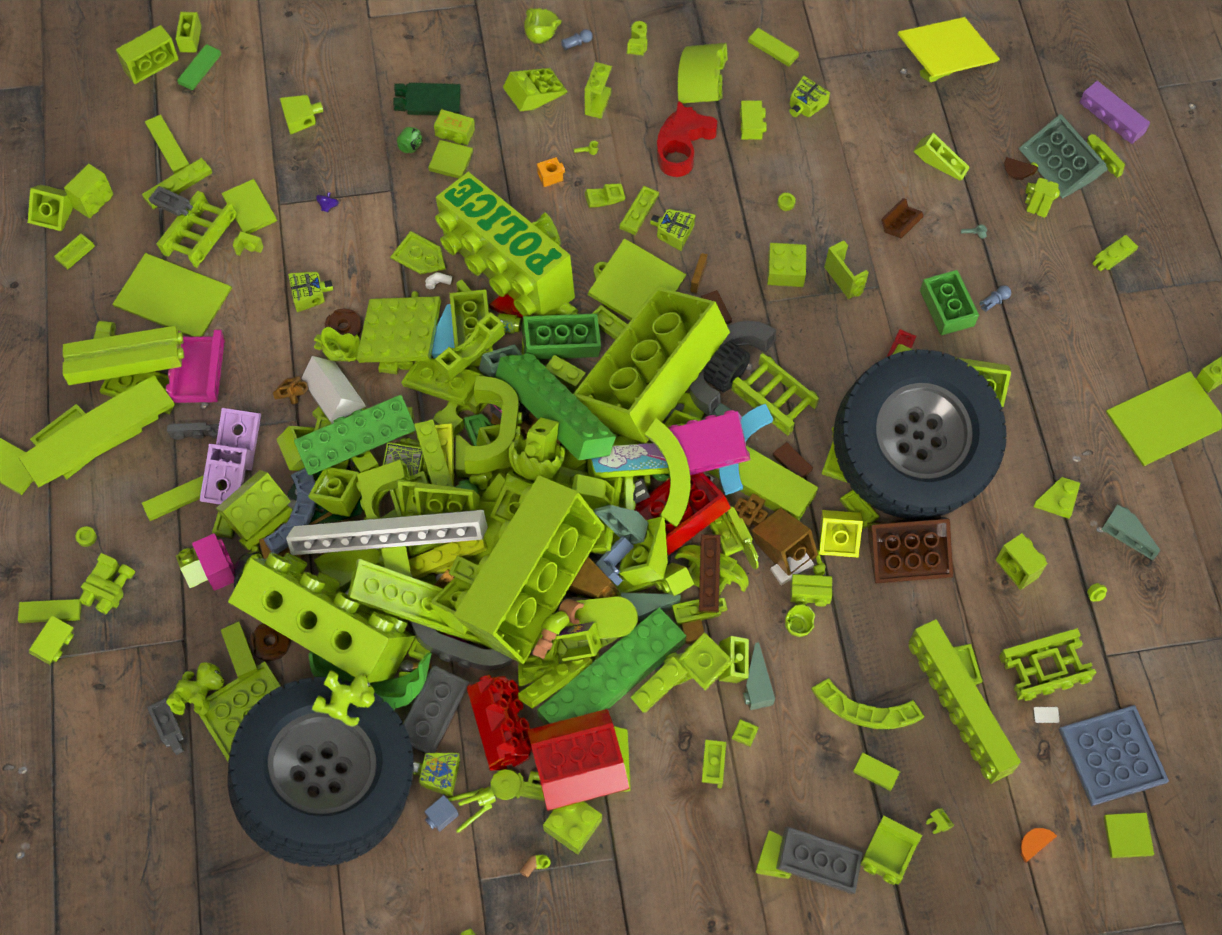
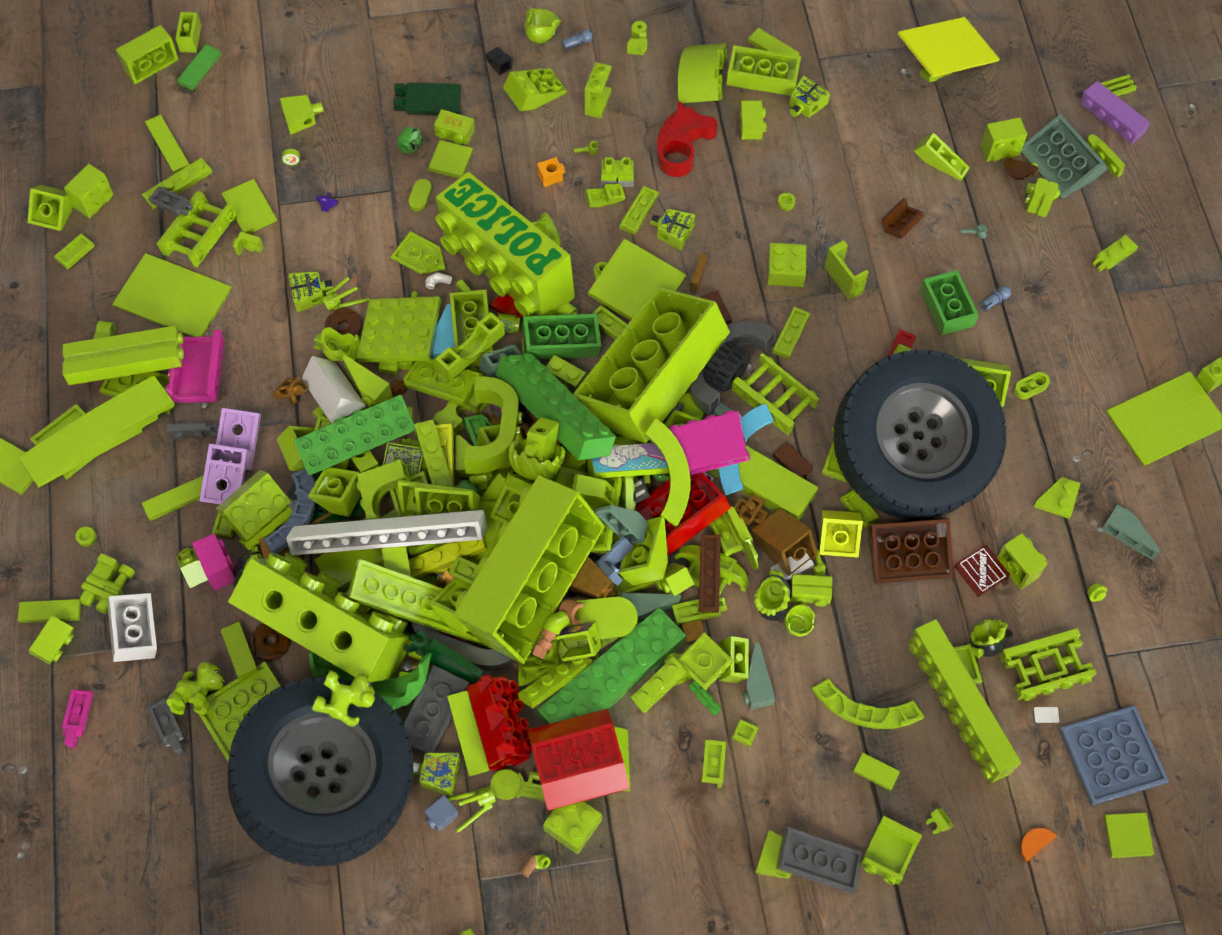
(76, 716): none -> dark pink hinge
(132, 627): none -> white brick
(290, 156): none -> tile
(332, 300): none -> lime plant
(368, 386): none -> lime slope
(397, 388): none -> reddish brown plate
(420, 195): none -> lime tile
(443, 657): none -> dark green tile
(468, 733): none -> lime tile
(497, 58): none -> black leg
(620, 169): none -> lime hips
(705, 698): none -> bright green axle
(763, 70): none -> lime brick
(773, 596): none -> lime hair
(791, 333): none -> lime tile
(982, 571): none -> clear red tile
(989, 638): none -> lime hair
(1003, 139): none -> lime brick
(1030, 386): none -> lime plate
(1120, 82): none -> lime tile

